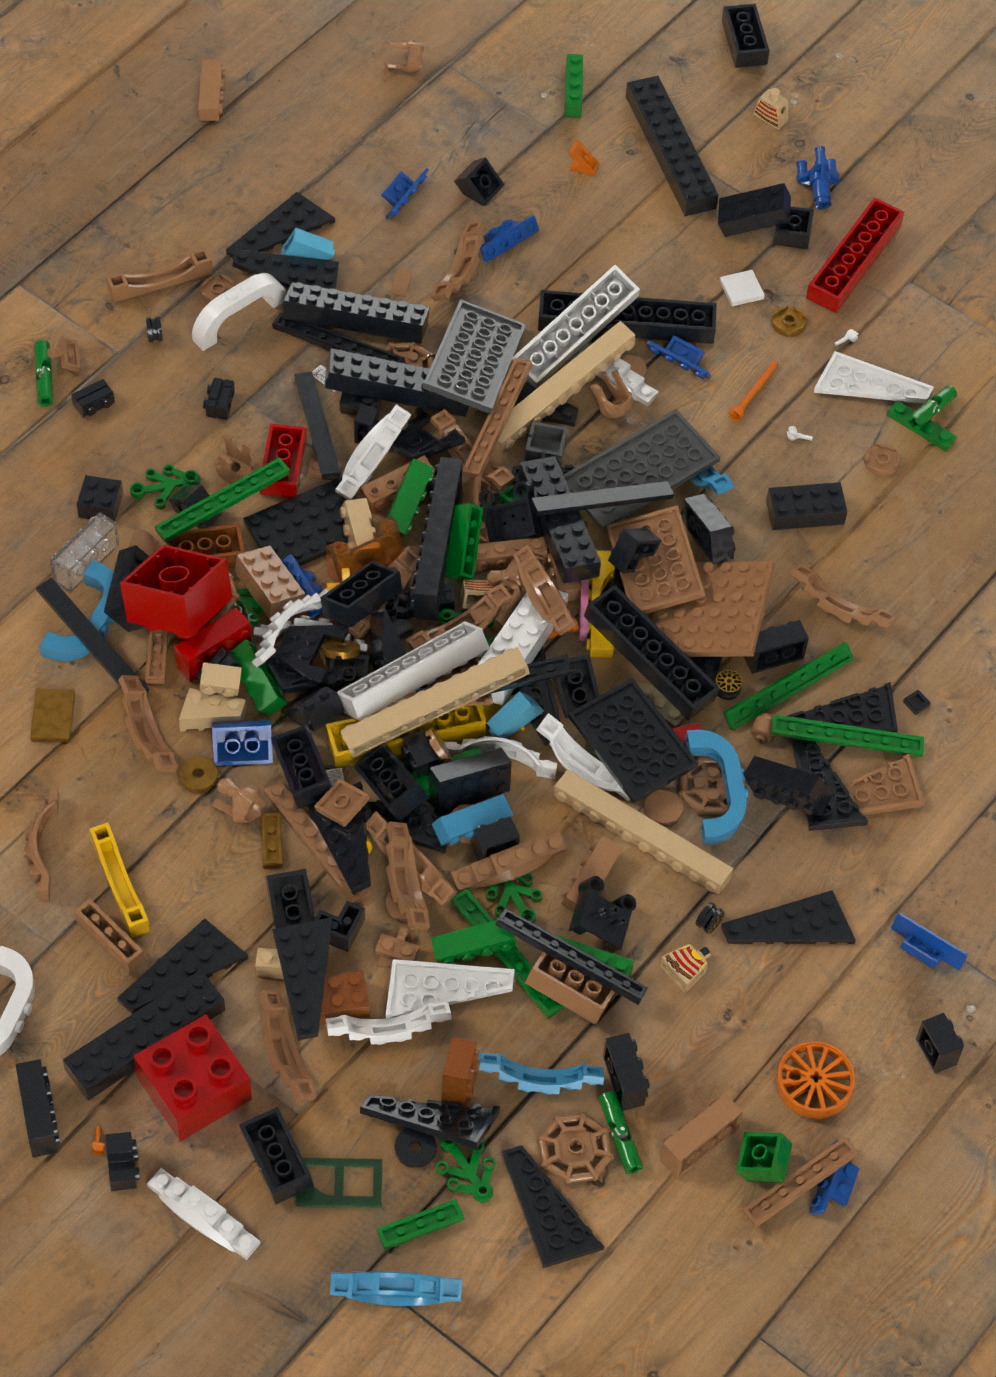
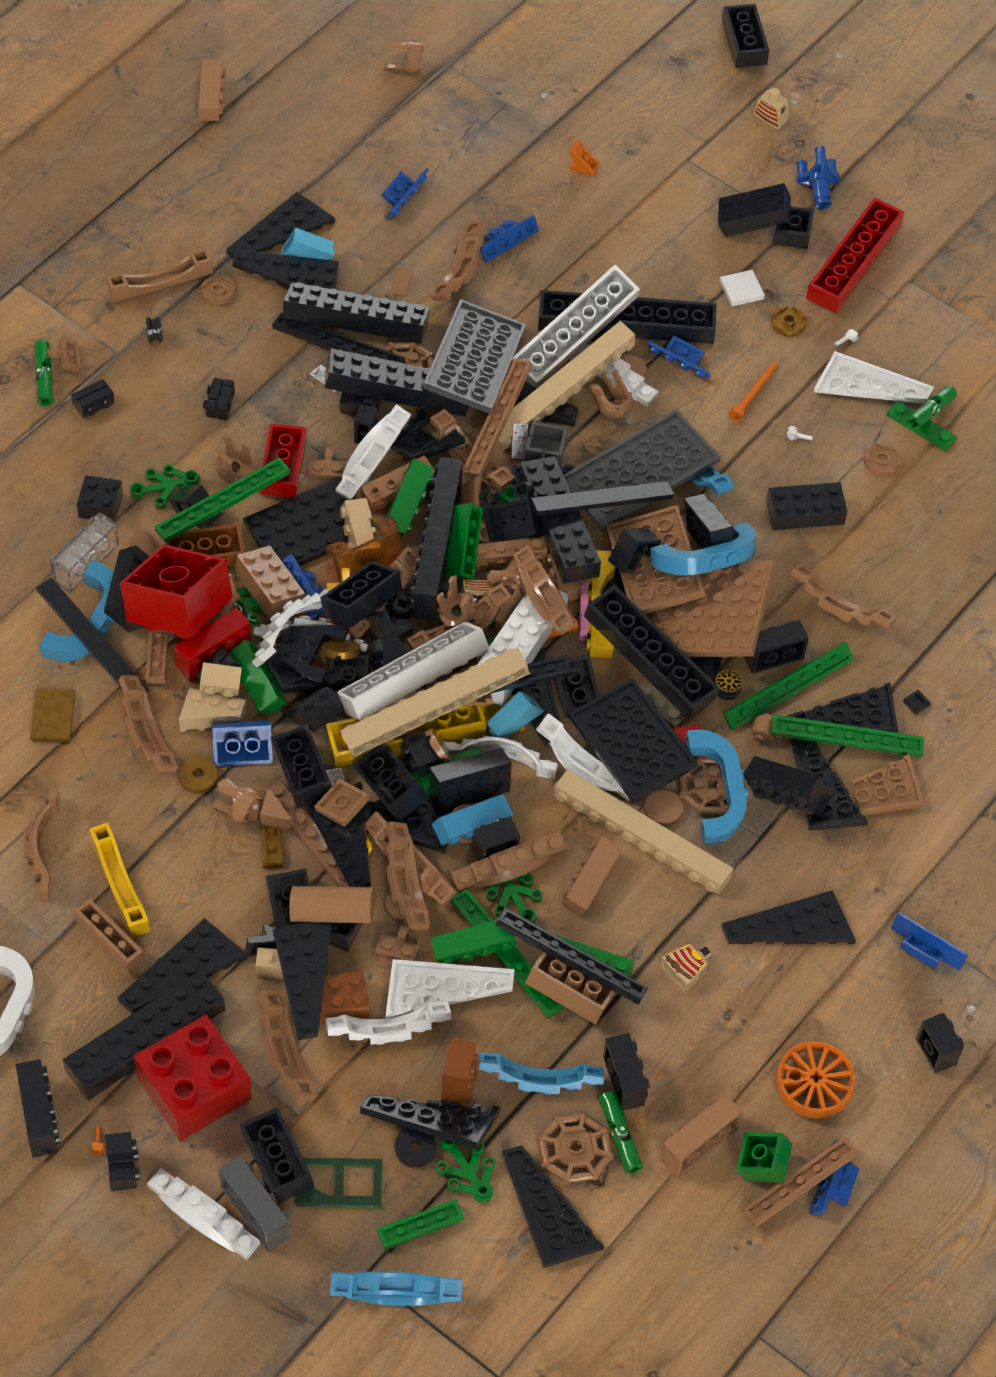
(233, 300): white arch -> none
(254, 1203): none -> dark grey brick
(266, 940): none -> black slope
(273, 813): none -> medium nougat slope
(317, 425): black tile -> none
(332, 904): none -> medium nougat brick
(452, 599): none -> medium nougat piece
(479, 181): black slope -> none
(519, 440): none -> white sticker
(573, 85): green brick -> none
(601, 917): black piece -> none
(671, 146): black brick -> none
(707, 559): none -> dark azure arch
(710, 918): black wheel -> none

